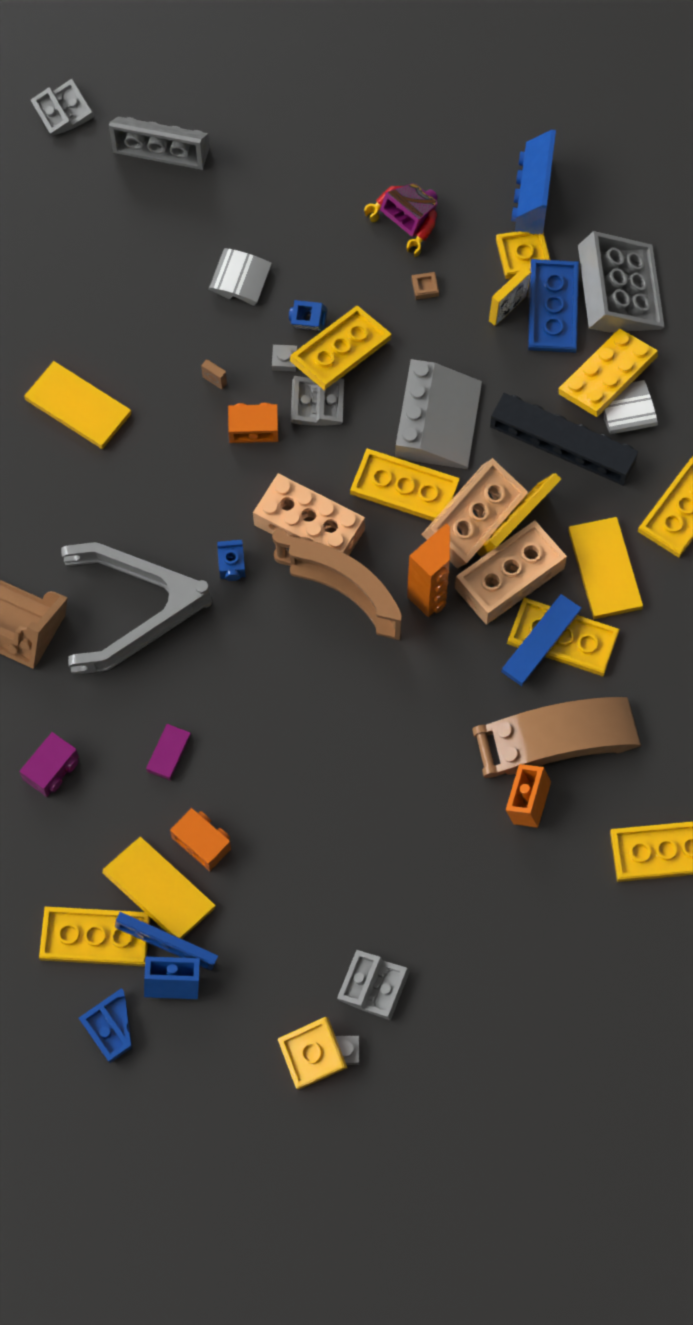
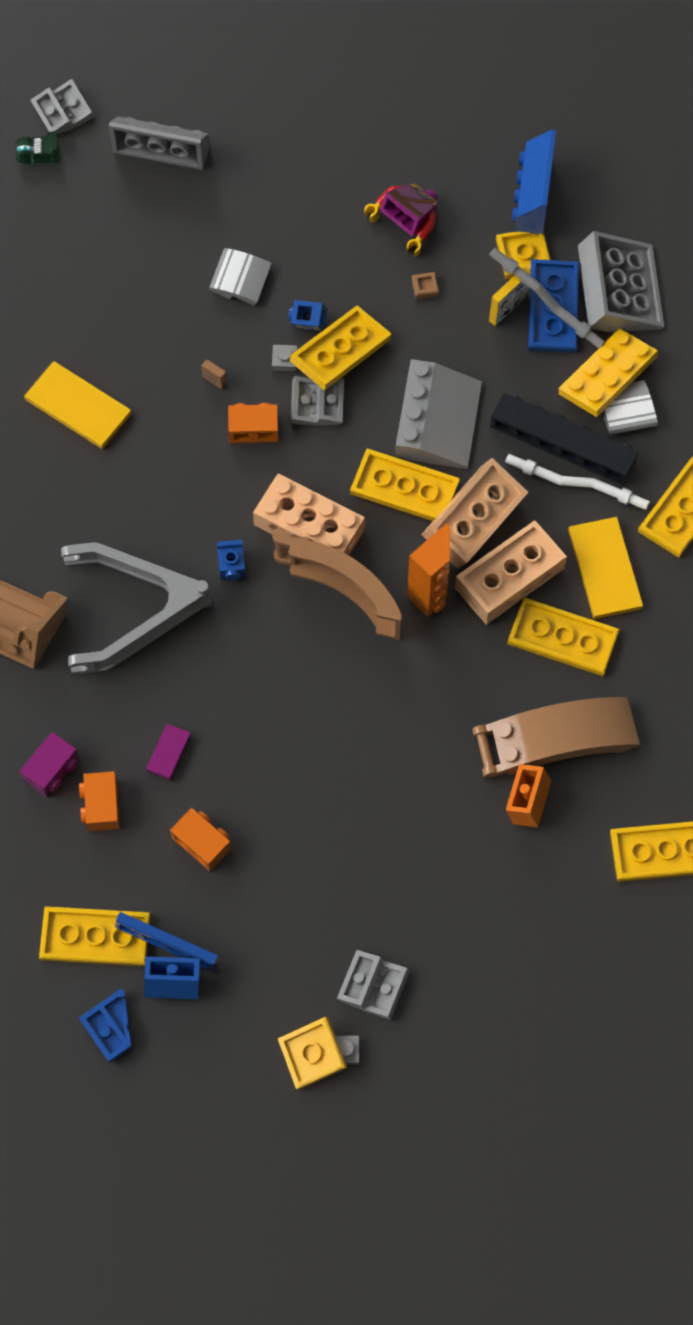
(37, 149): none -> clear green leg
(101, 801): none -> orange brick
(158, 889): yellow tile -> none
(511, 266): none -> light grey bar
(525, 506): yellow tile -> none
(541, 640): blue tile -> none
(624, 495): none -> white bar

